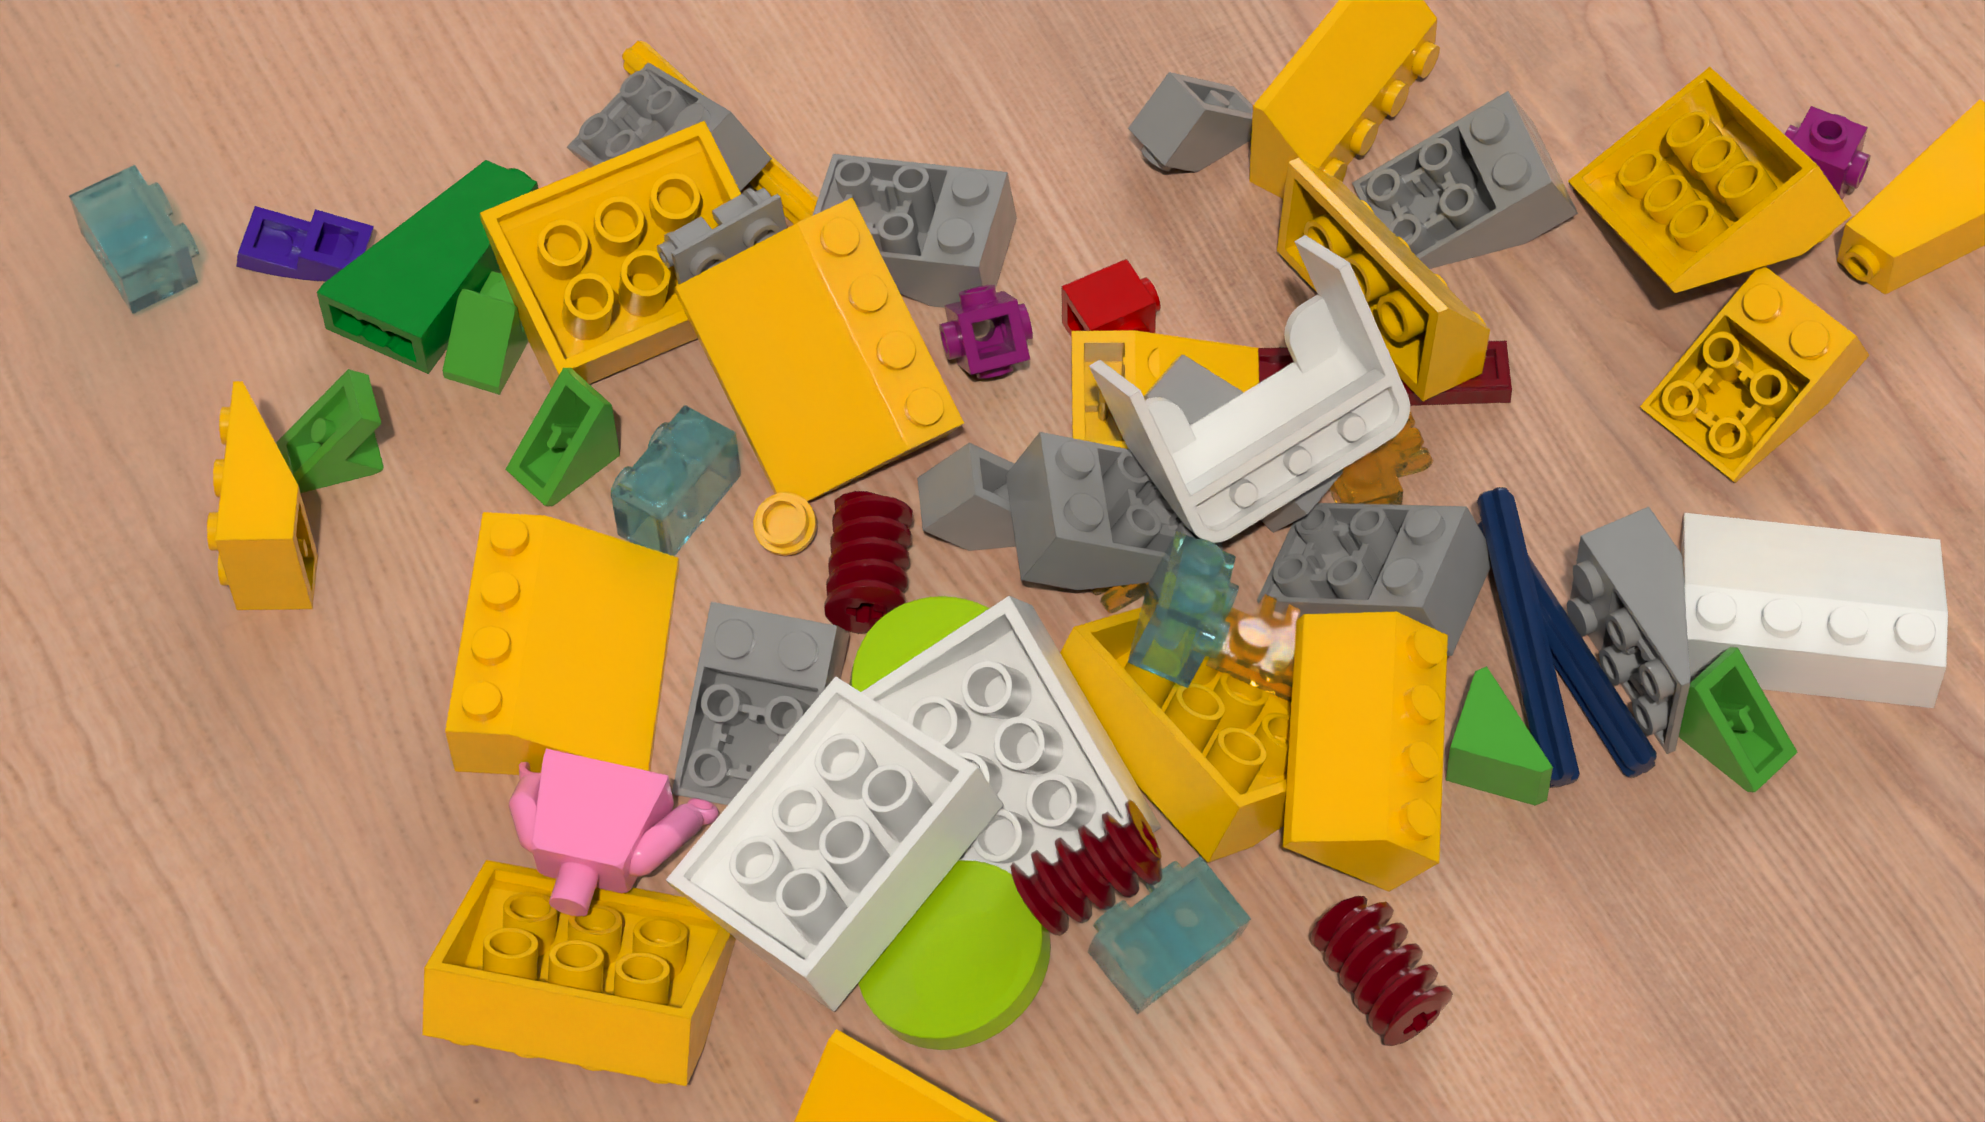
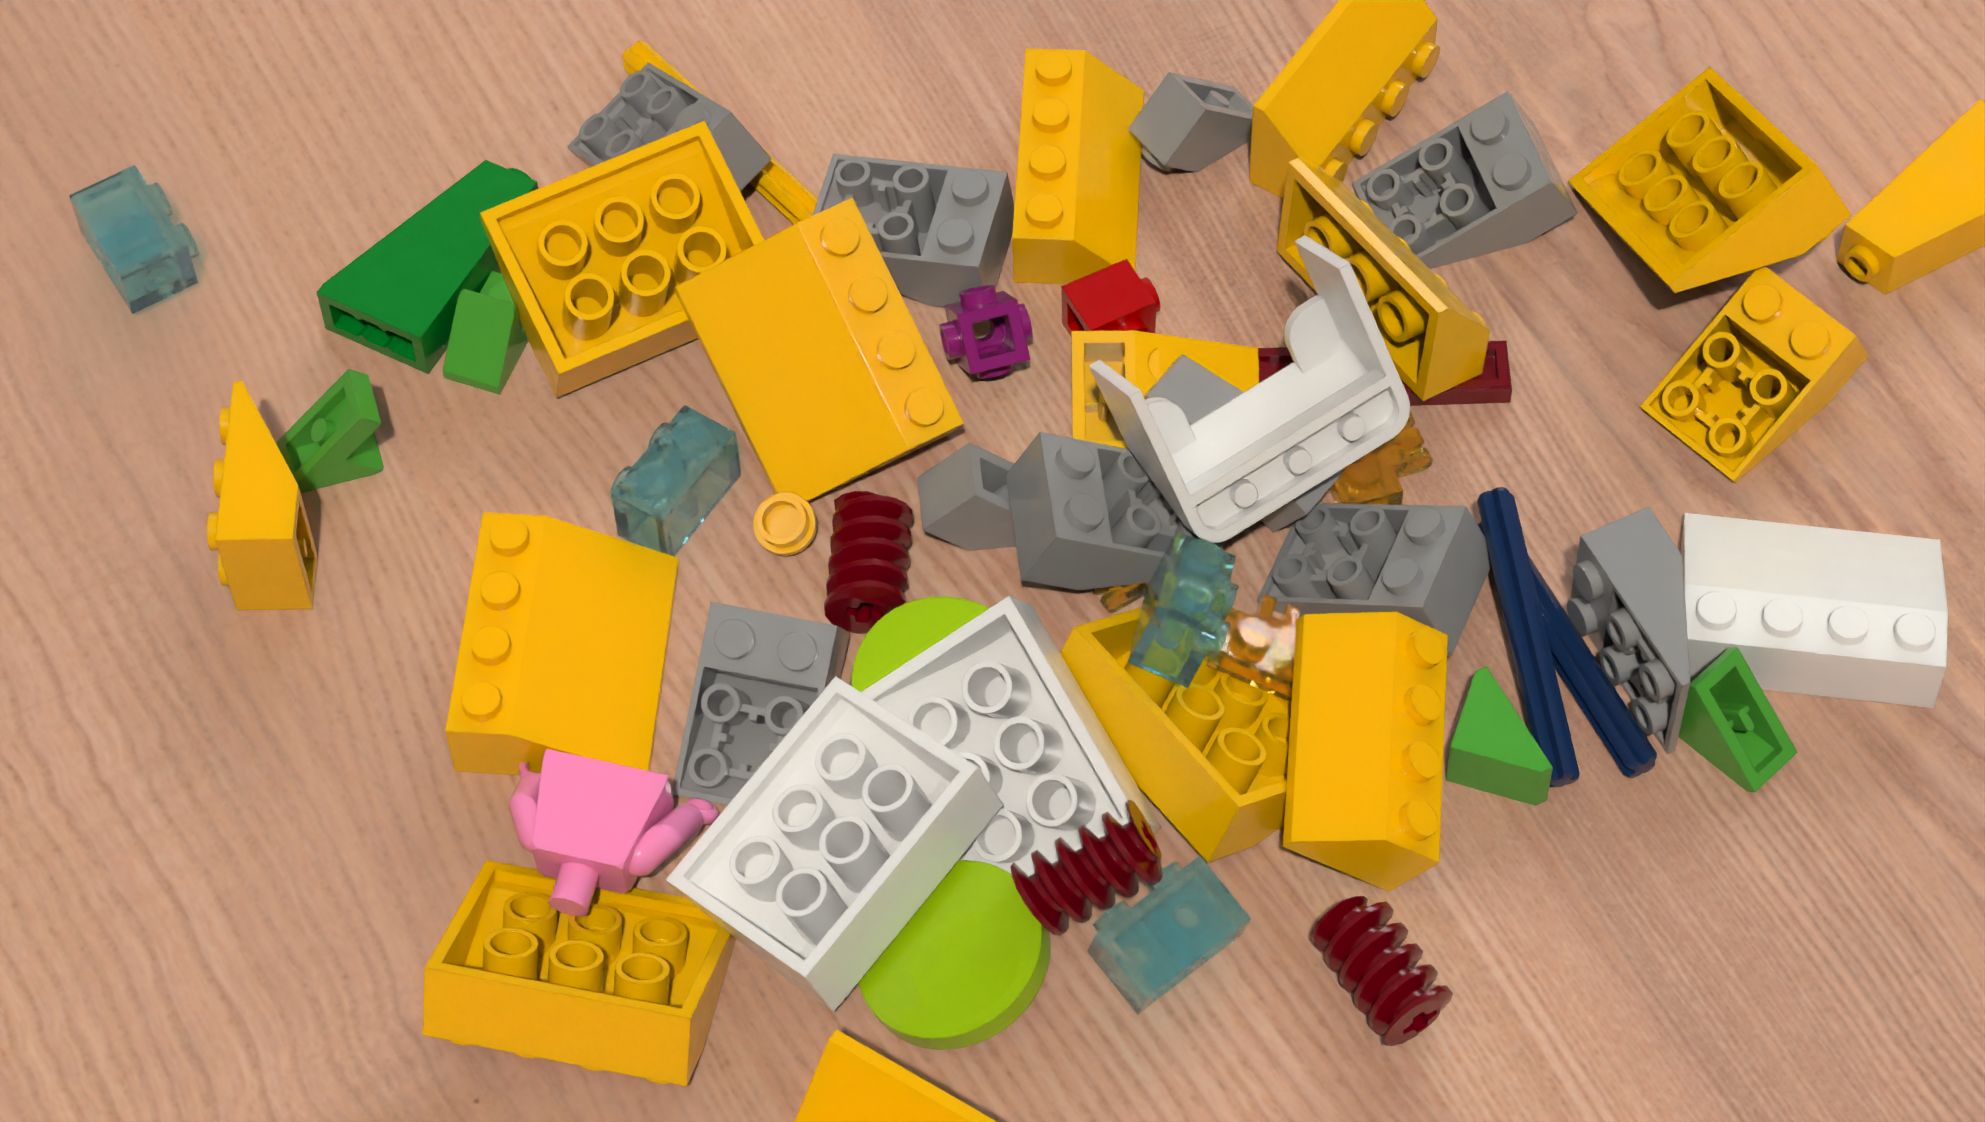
(301, 248): dark purple slope -> none
(566, 440): bright green slope -> none
(741, 225): light grey hinge -> none
(1075, 168): none -> yellow slope
(1834, 146): magenta brick -> none

